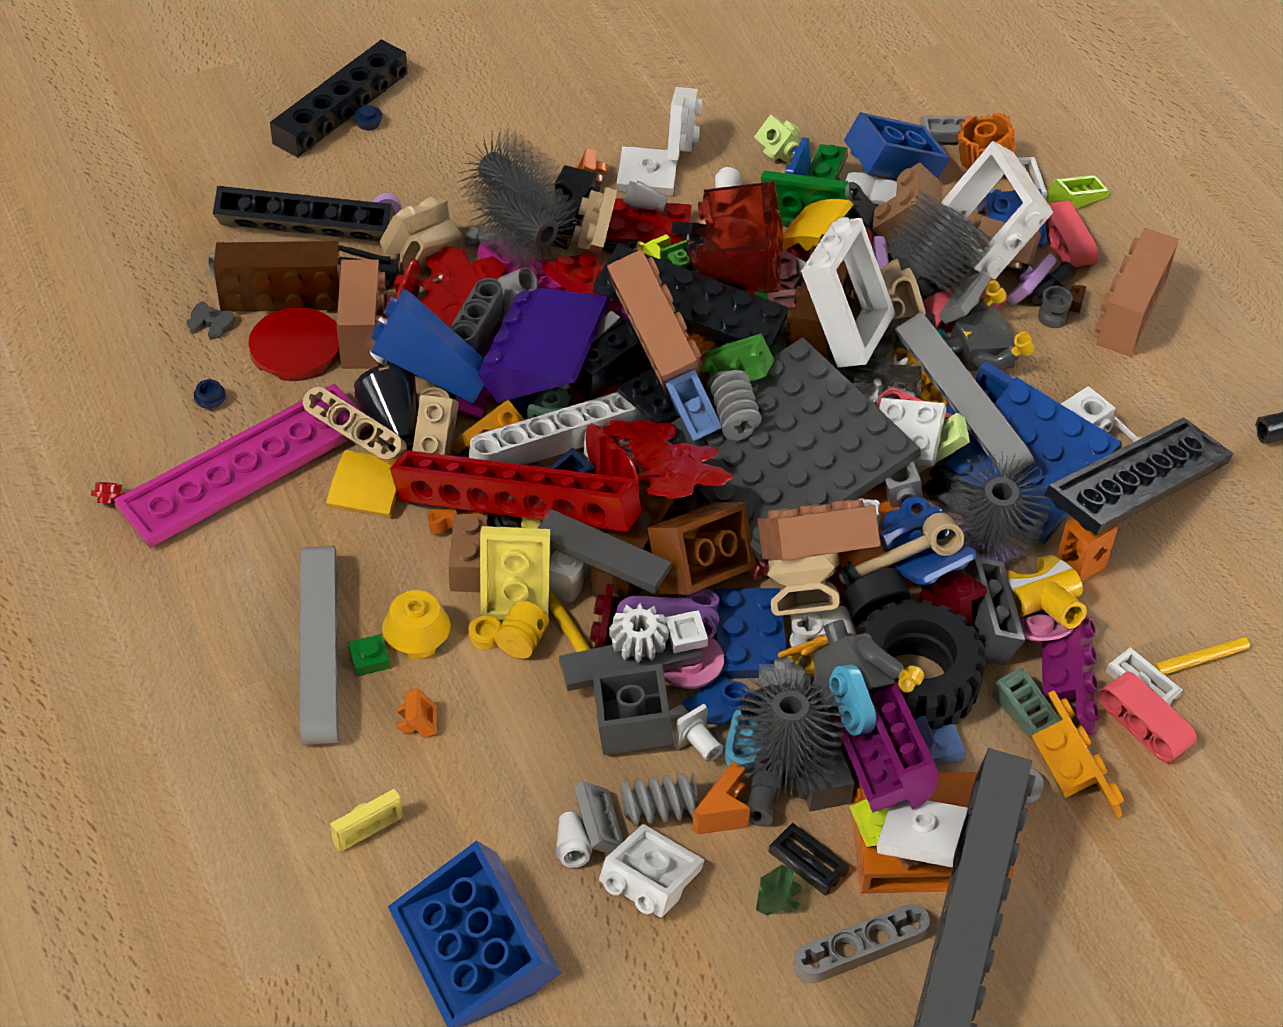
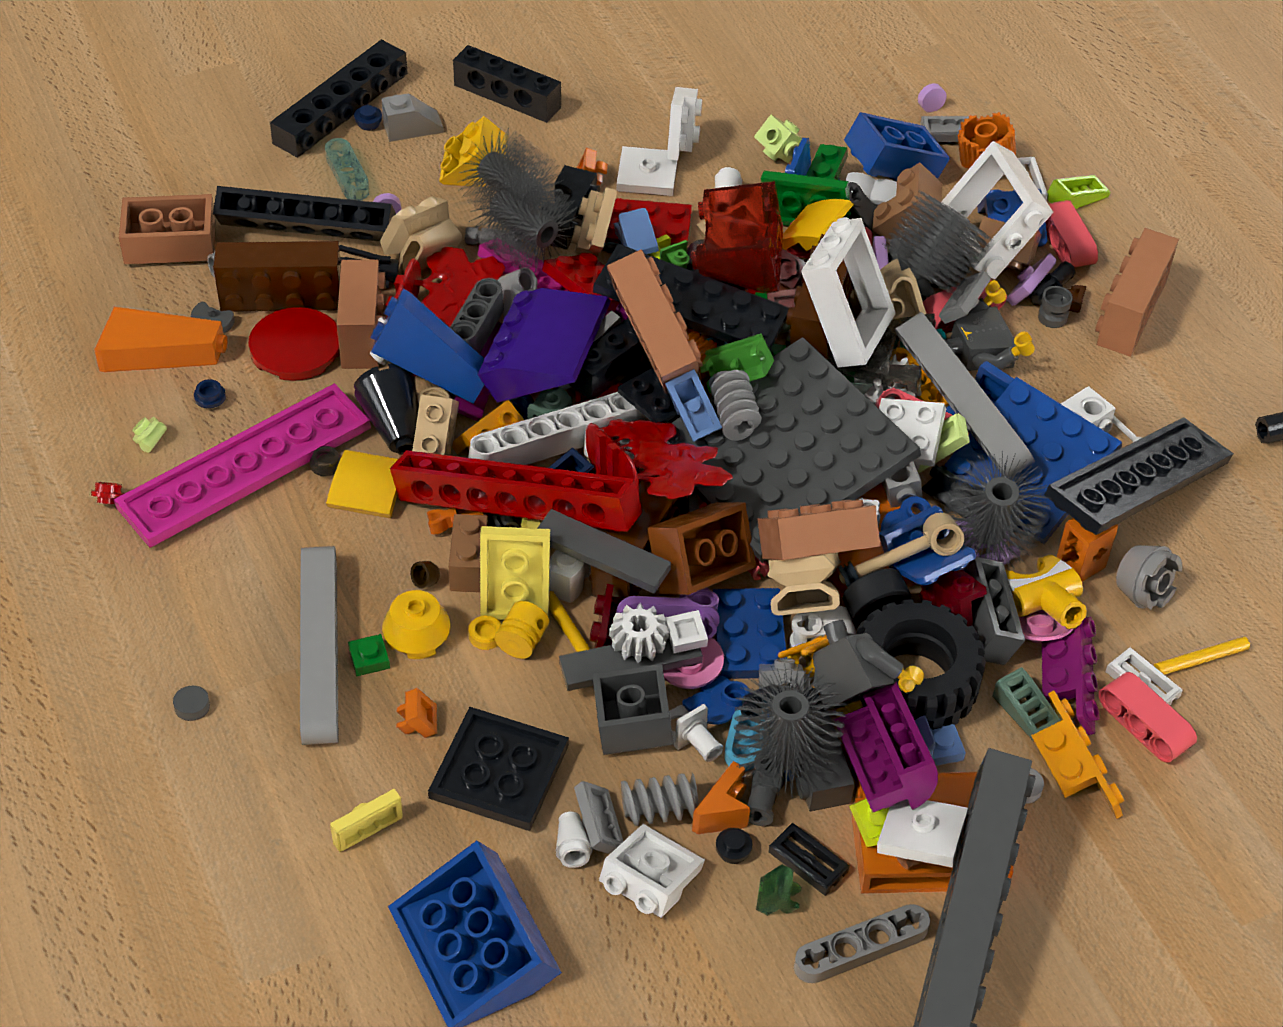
(148, 433): none -> yellowish green plate
(157, 341): none -> orange slope
(167, 229): none -> nougat brick
(191, 703): none -> dark grey tile
(325, 461): none -> clear smoke plate
(345, 178): none -> clear light blue beam
(354, 425): tan beam -> none
(409, 118): none -> light grey slope
(424, 574): none -> dark brown hinge
(458, 148): none -> yellow slope
(499, 768): none -> black plate
(507, 83): none -> black brick
(636, 231): none -> medium blue slope
(644, 197): light grey cone -> none
(690, 230): black plate -> none
(733, 845): none -> black plate
(859, 708): medium azure plate -> none
(932, 97): none -> lavender tile
(1148, 574): none -> light grey cone

